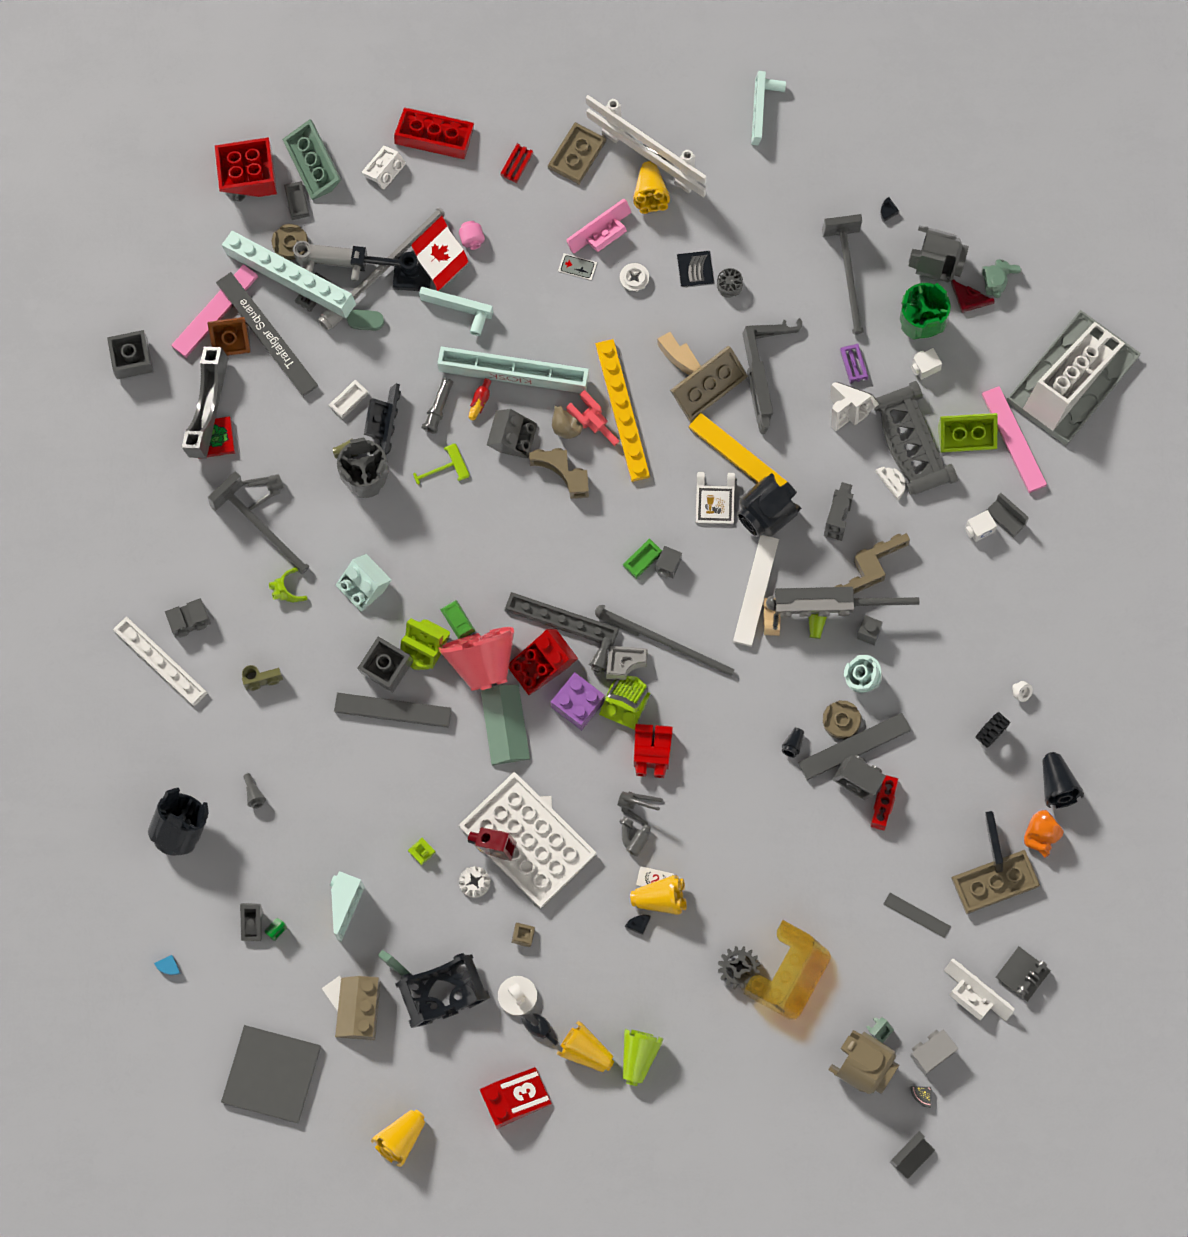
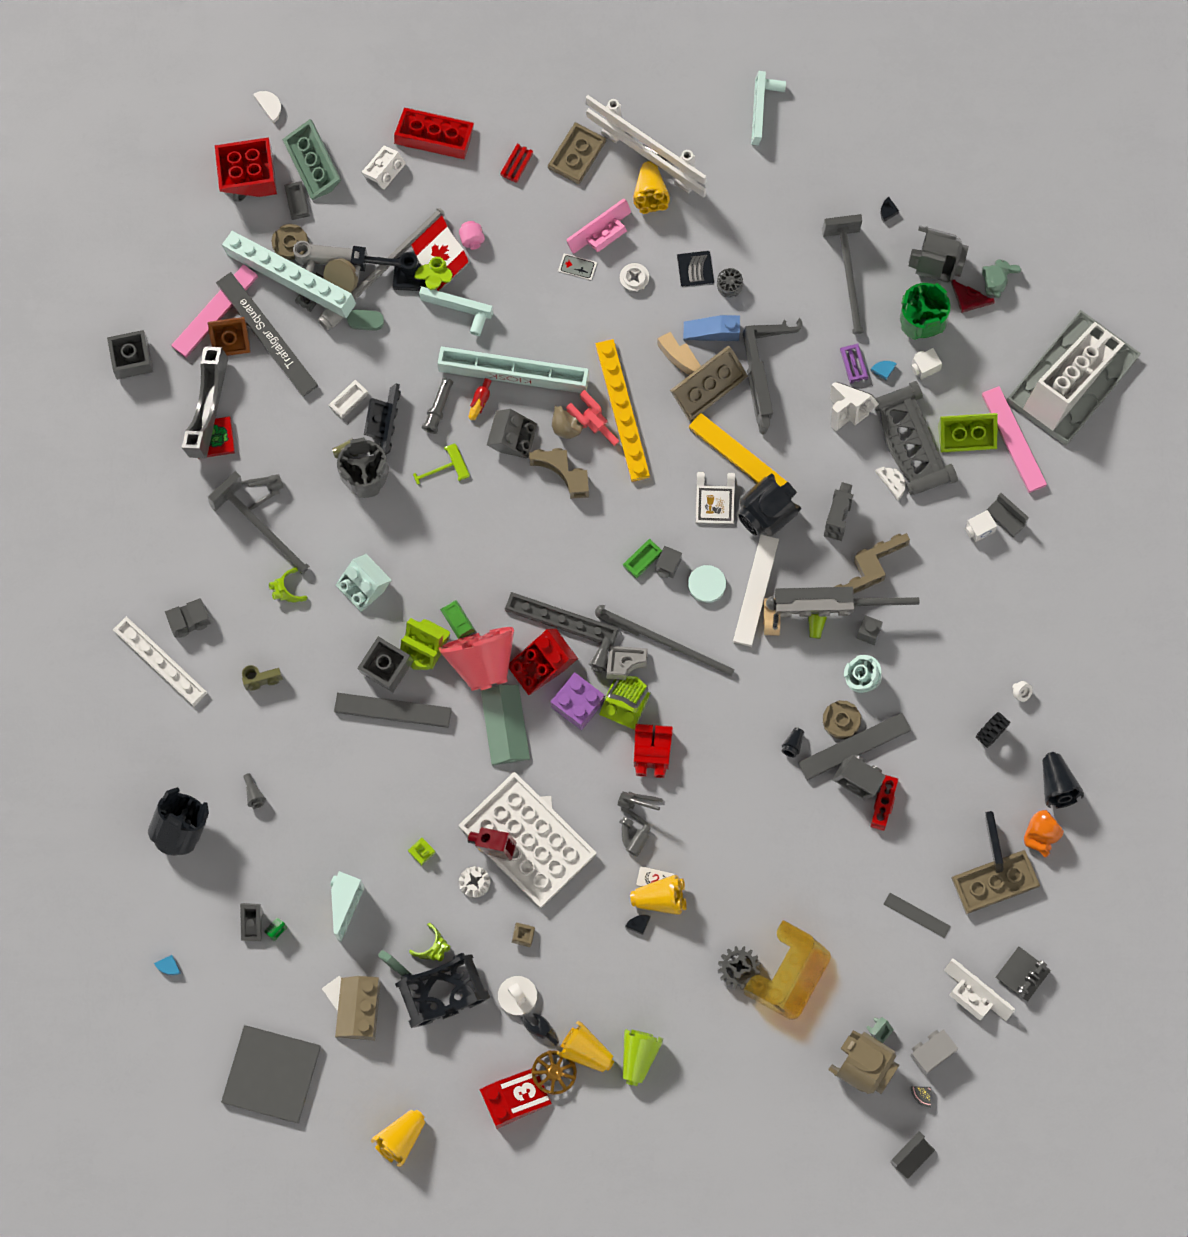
(269, 103): none -> white tile
(342, 274): none -> dark tan tile
(434, 273): none -> lime plate
(438, 949): none -> lime helmet
(553, 1073): none -> pearl gold wheel
(707, 584): none -> light aqua tile
(713, 328): none -> medium blue slope
(884, 368): none -> dark azure tile

